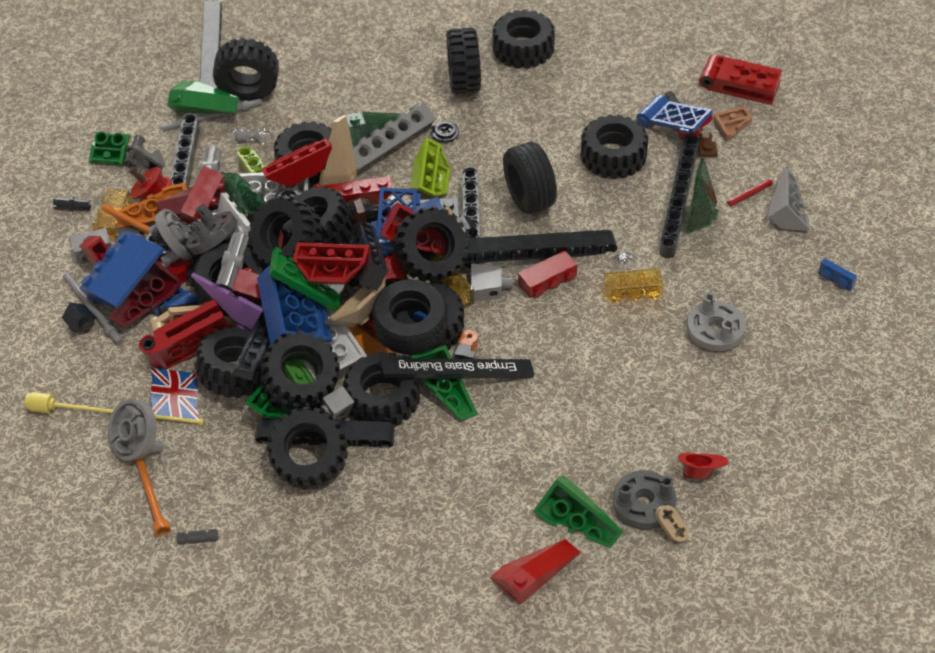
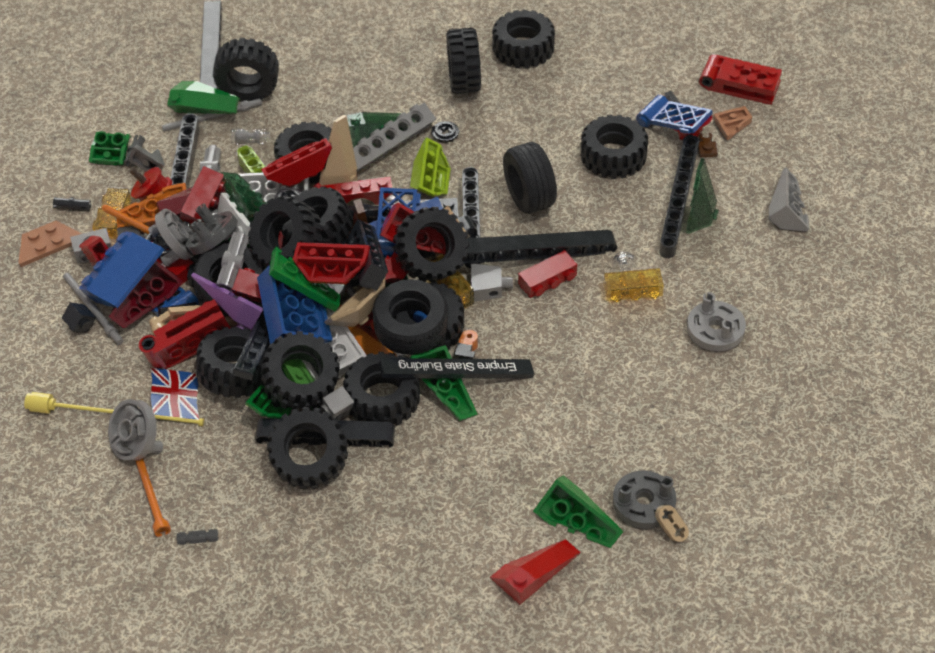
(45, 242): none -> nougat wing
(701, 465): red piece -> none
(750, 192): red bar -> none
(837, 274): blue plate -> none

